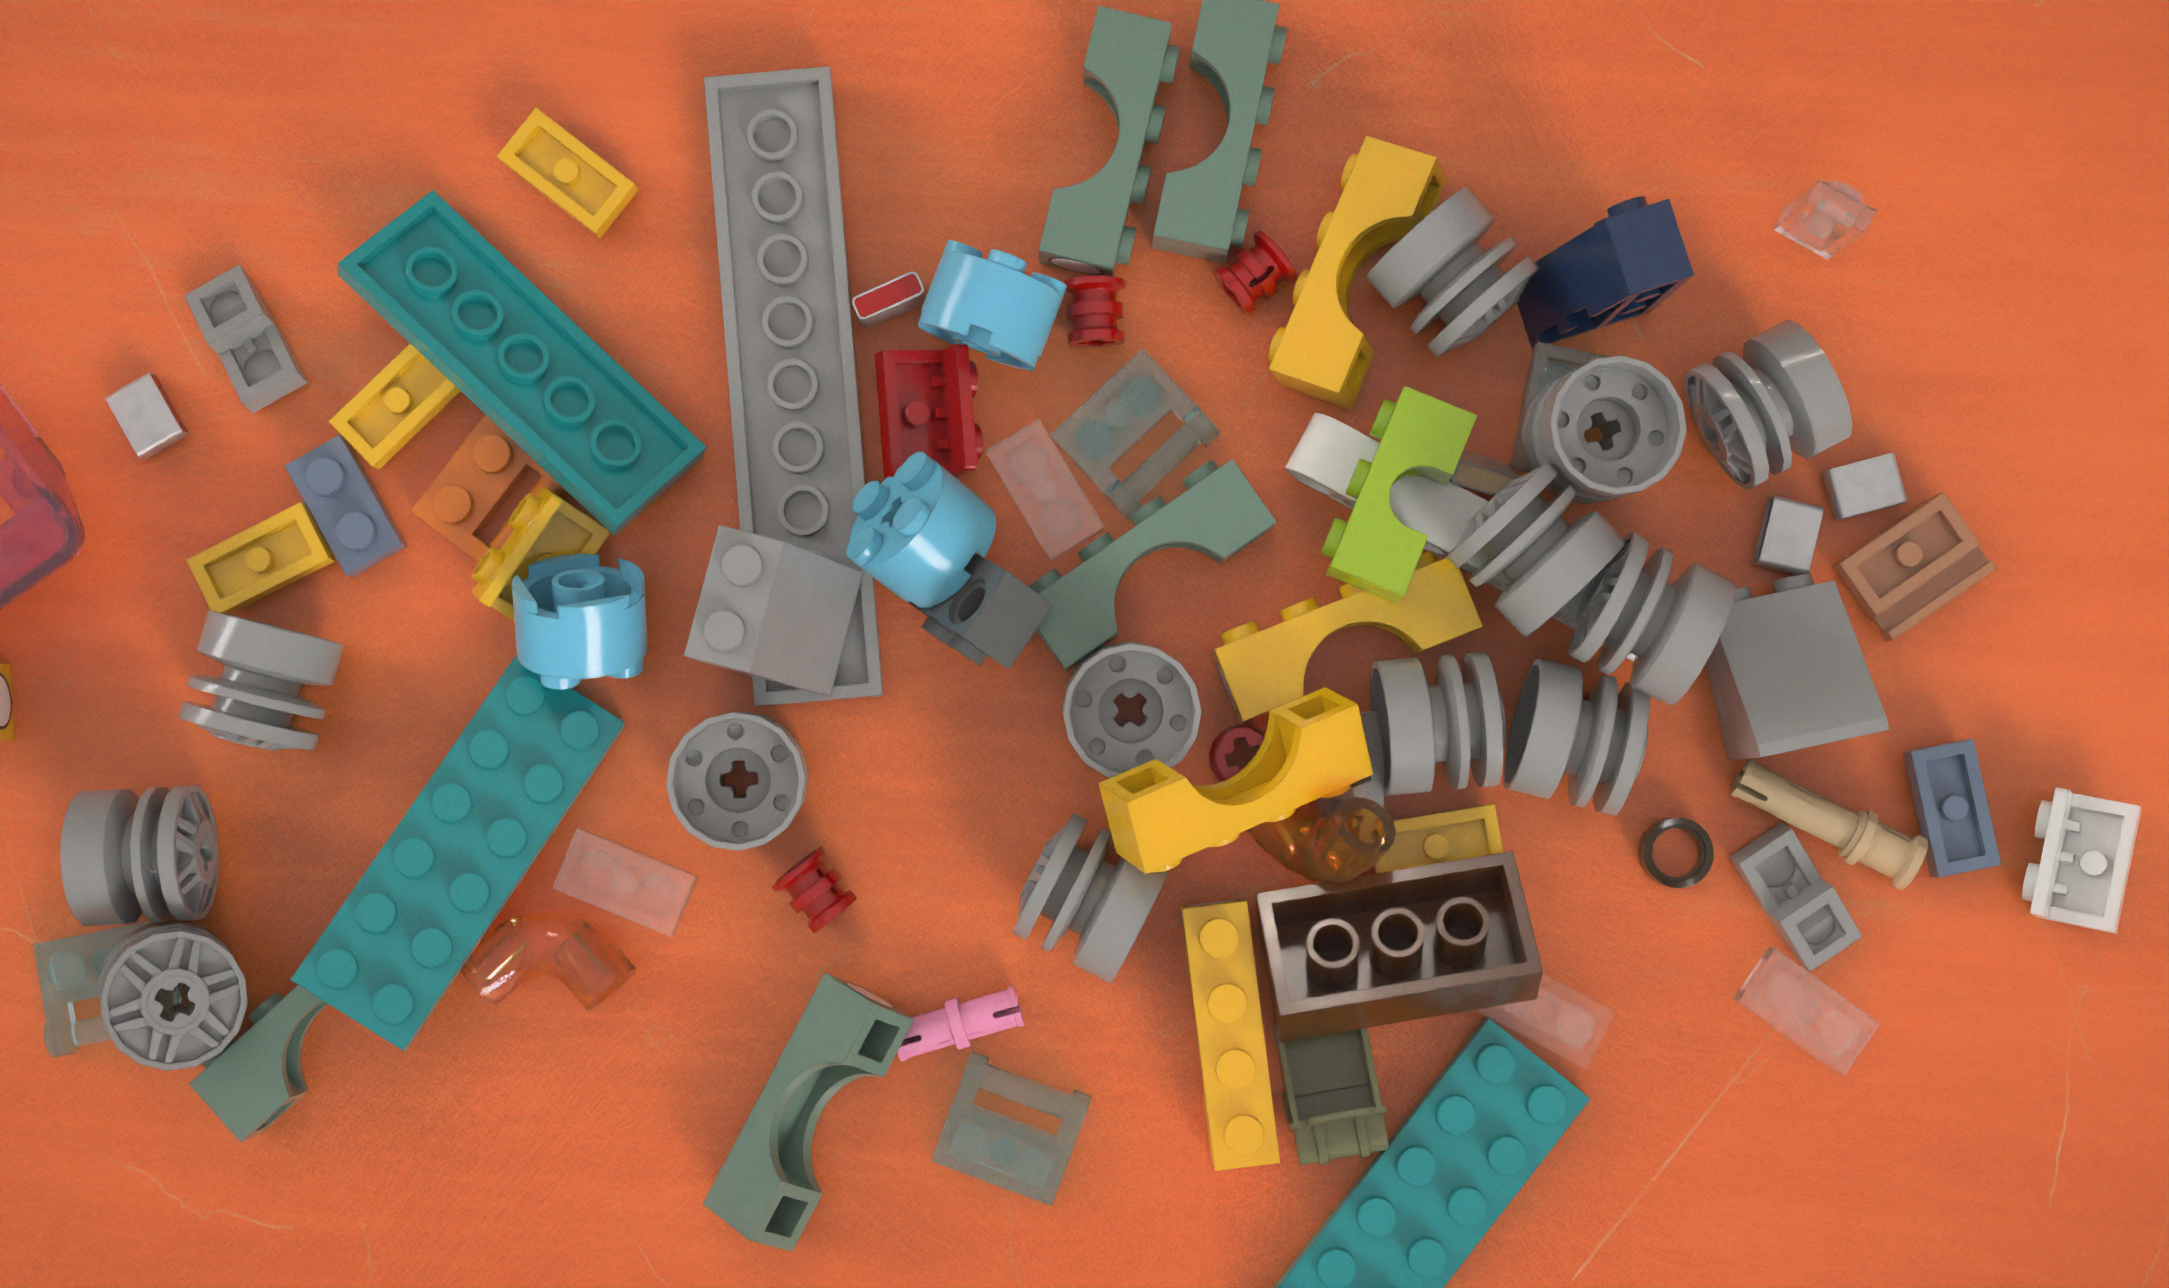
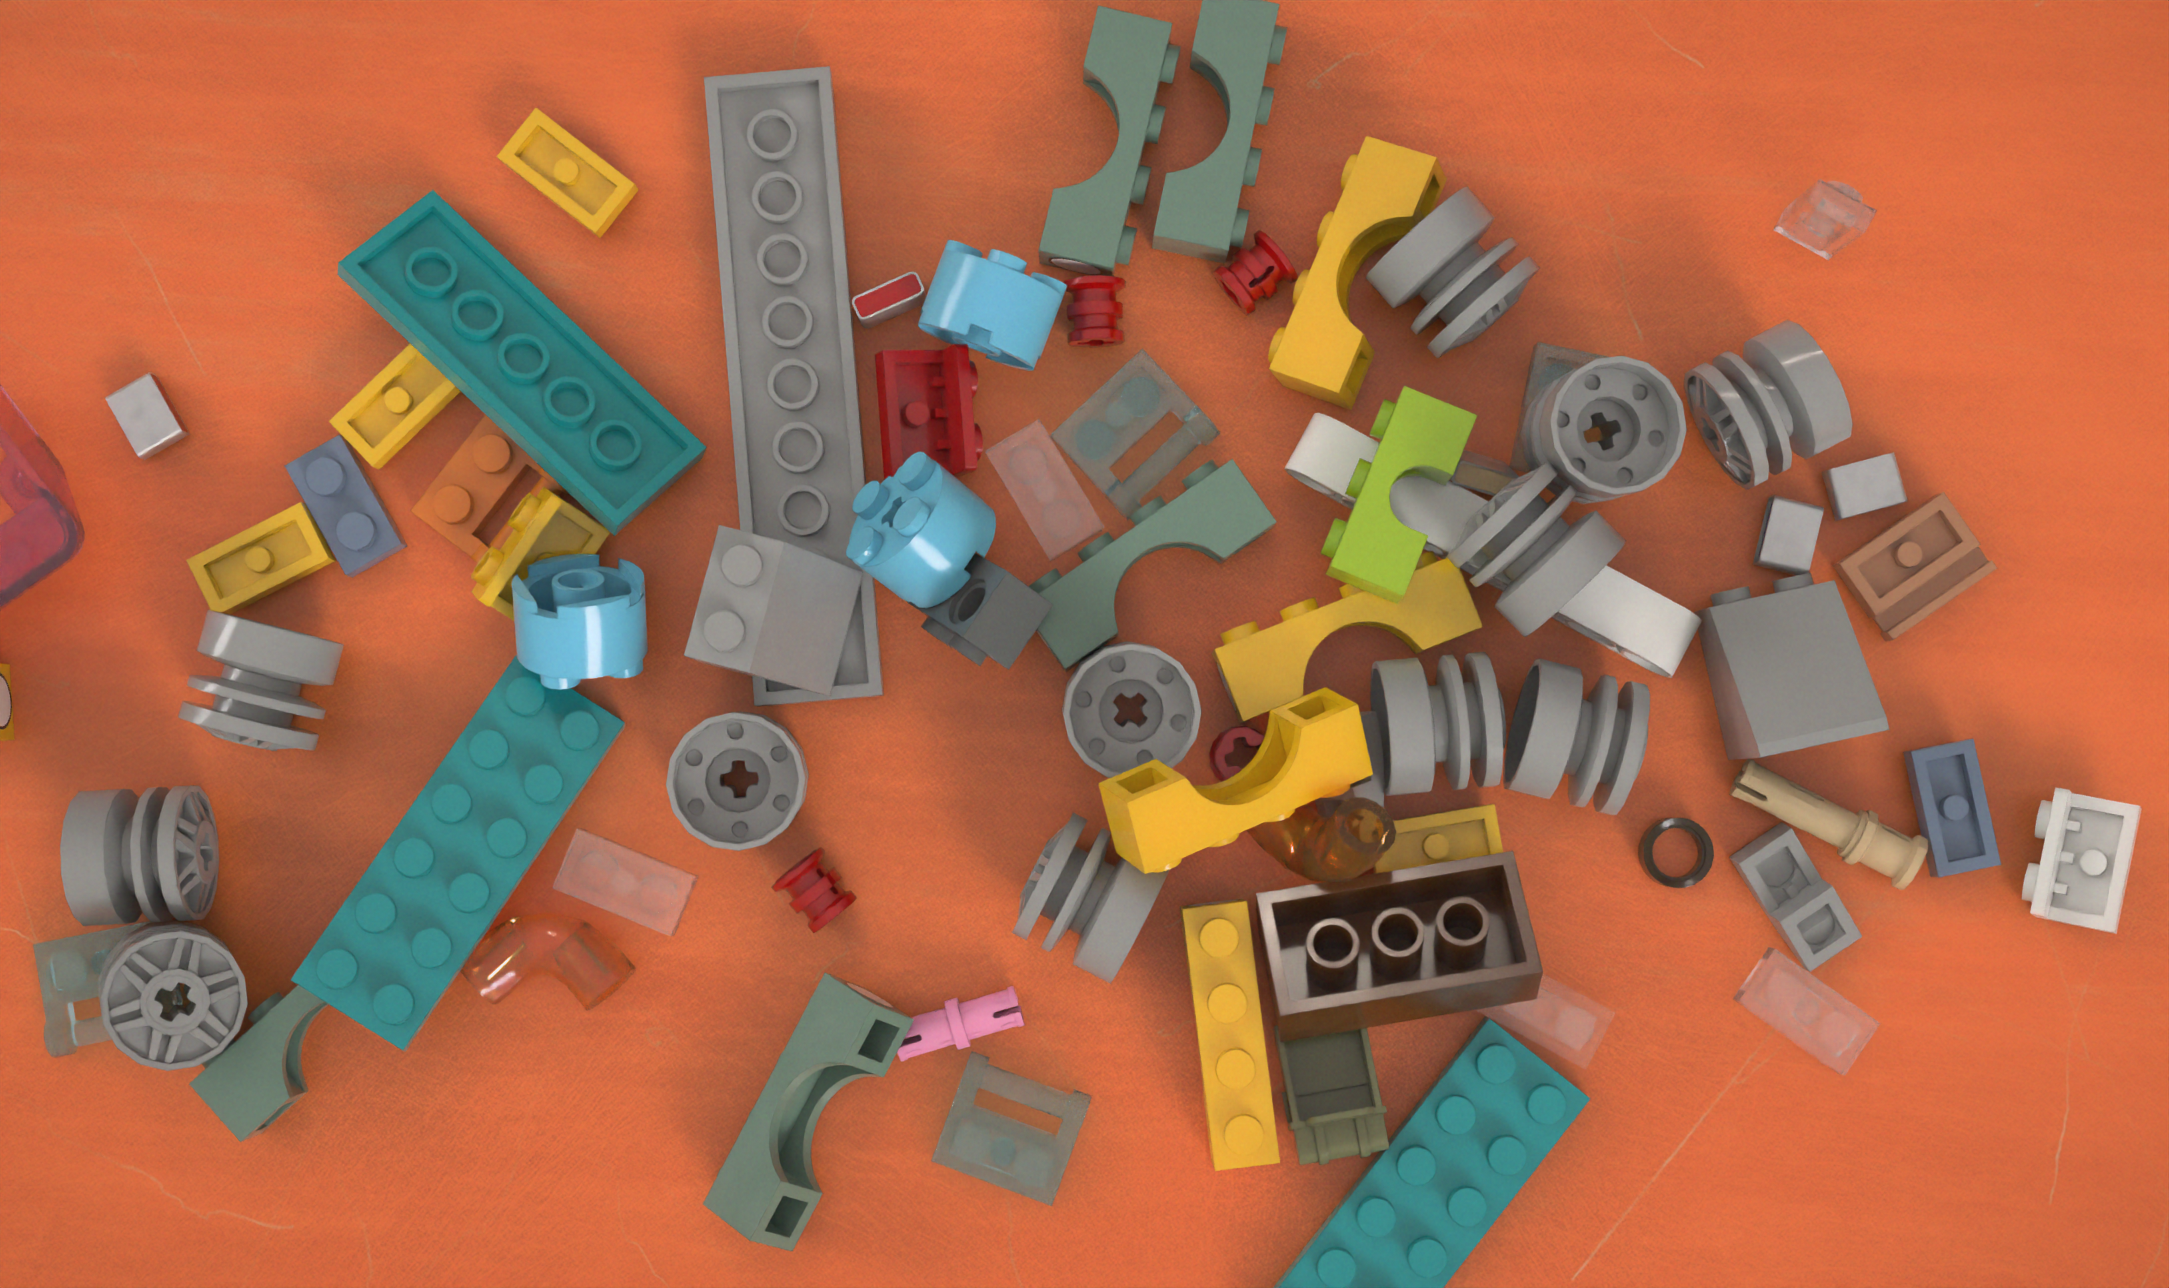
(246, 339): light grey slope -> none
(1606, 273): dark blue wedge -> none
(1660, 623): light grey wheel -> none

